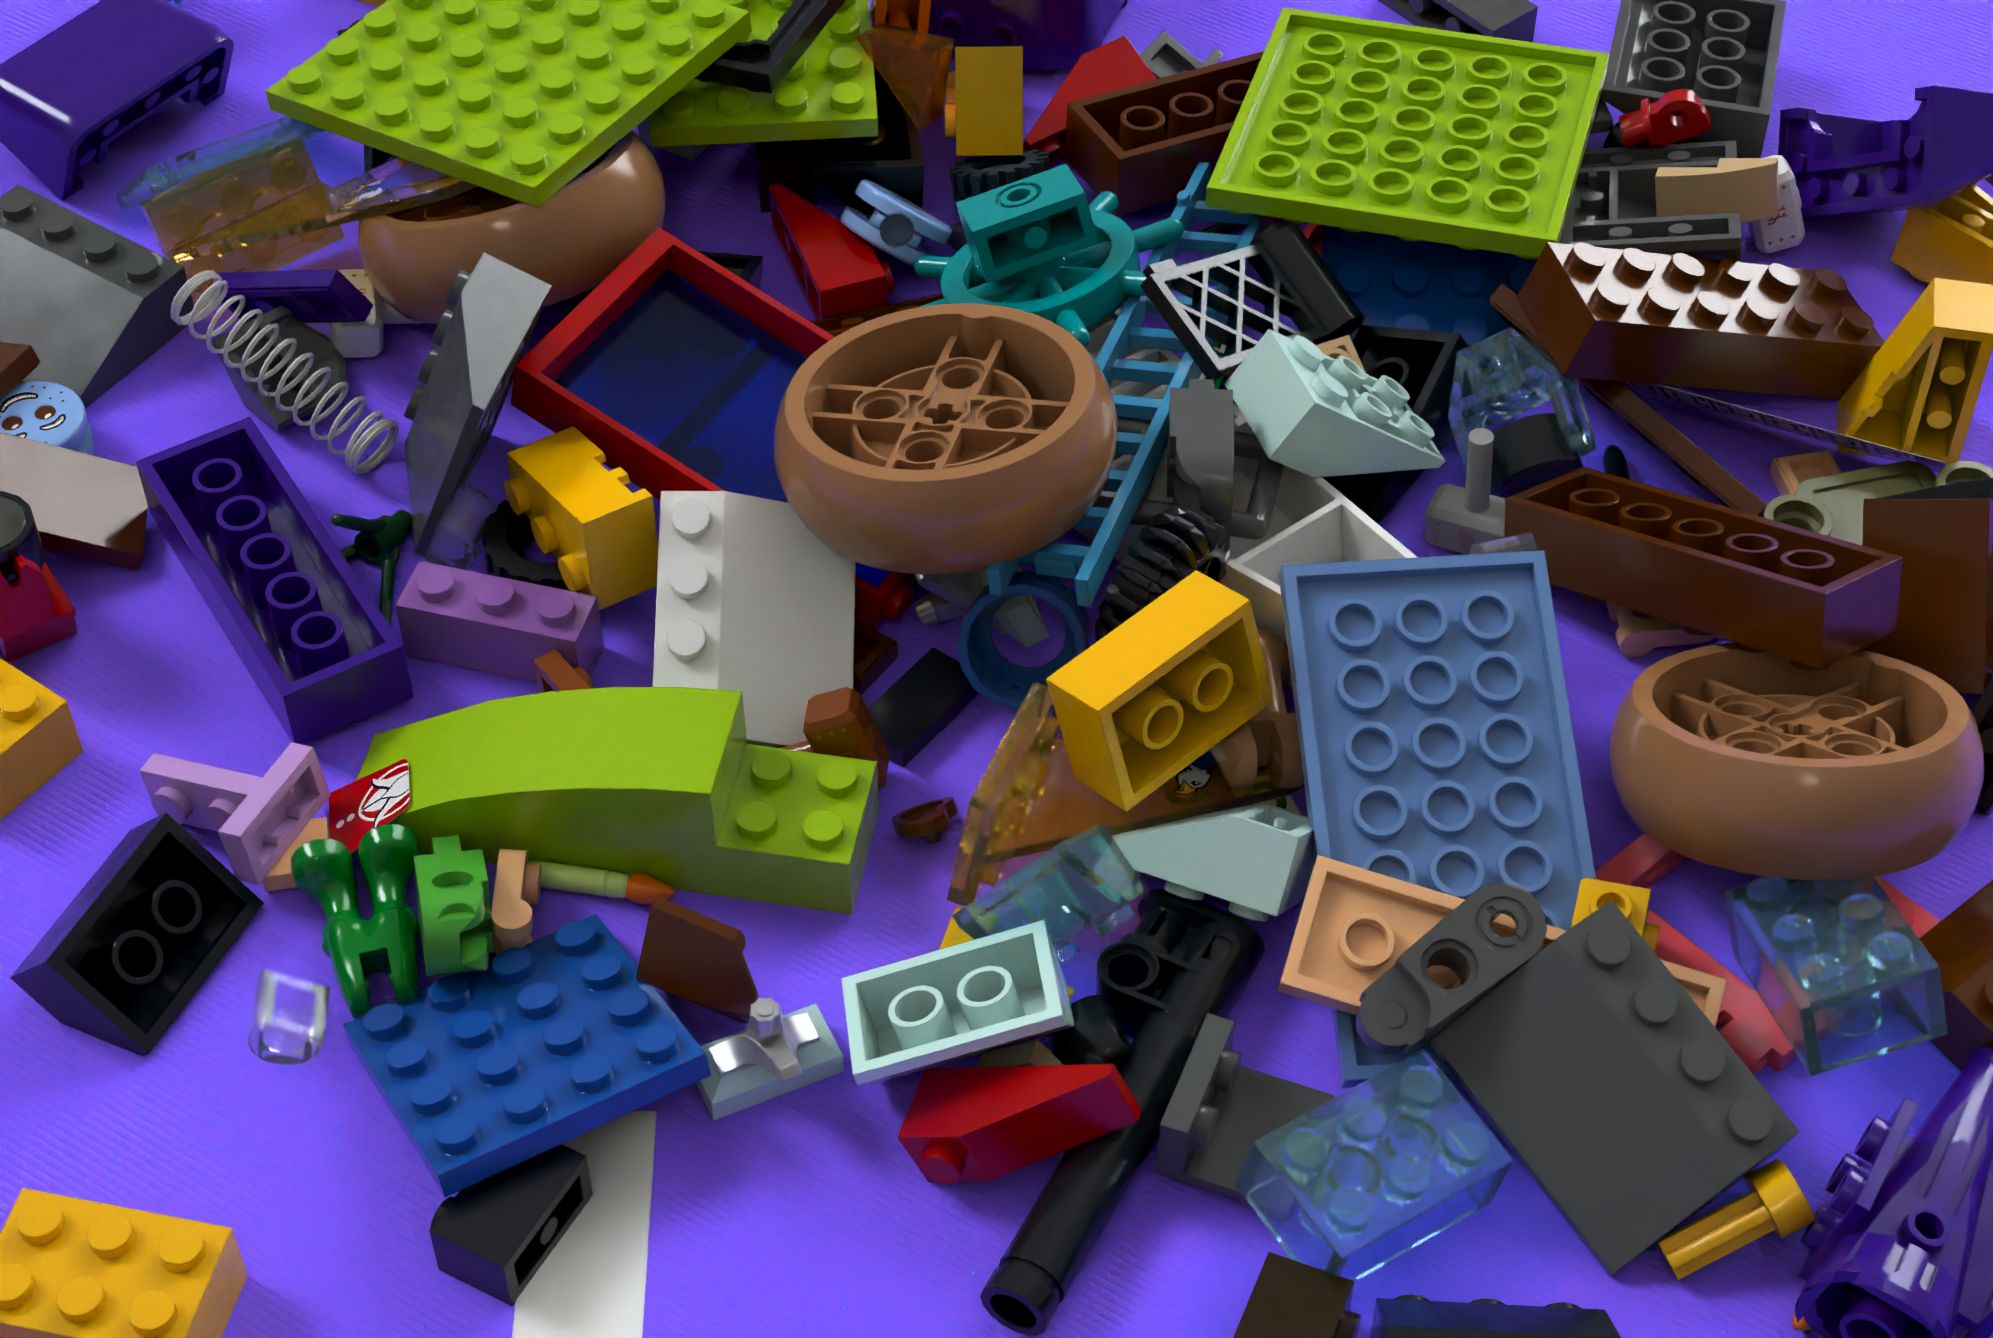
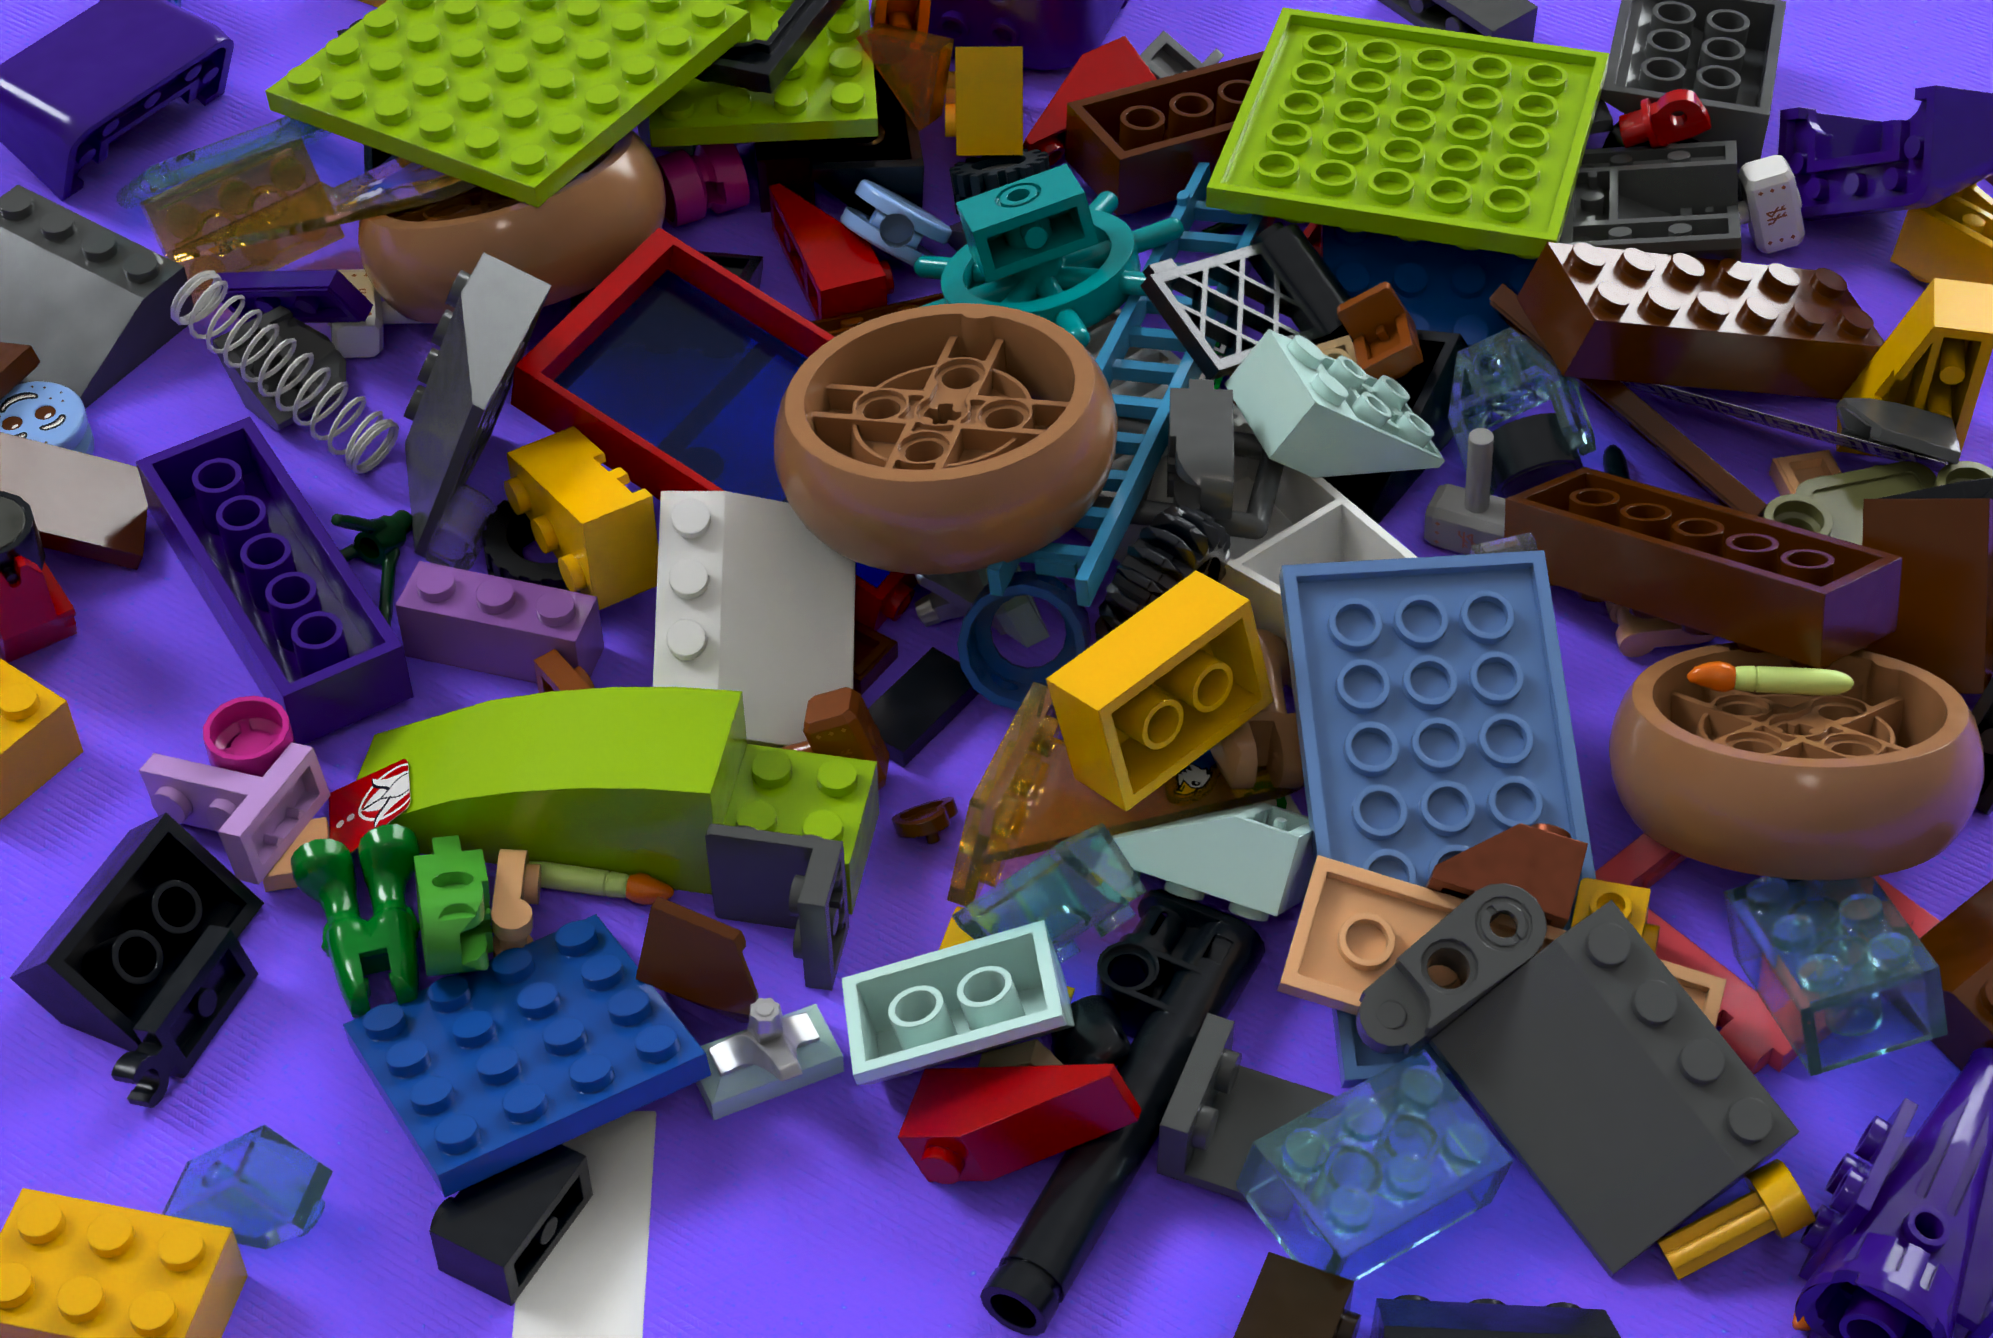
(186, 1015): none -> black plate
(247, 734): none -> dark pink wheel
(255, 1187): none -> clear light blue slope
(287, 1019): clear brick -> none
(706, 180): none -> dark pink wheel
(785, 885): none -> dark grey bracket
(1381, 332): none -> dark orange bracket
(1532, 857): none -> copper slope
(1731, 187): tan slope -> none
(1770, 679): none -> yellowish green piece
(1900, 428): none -> dark grey slope

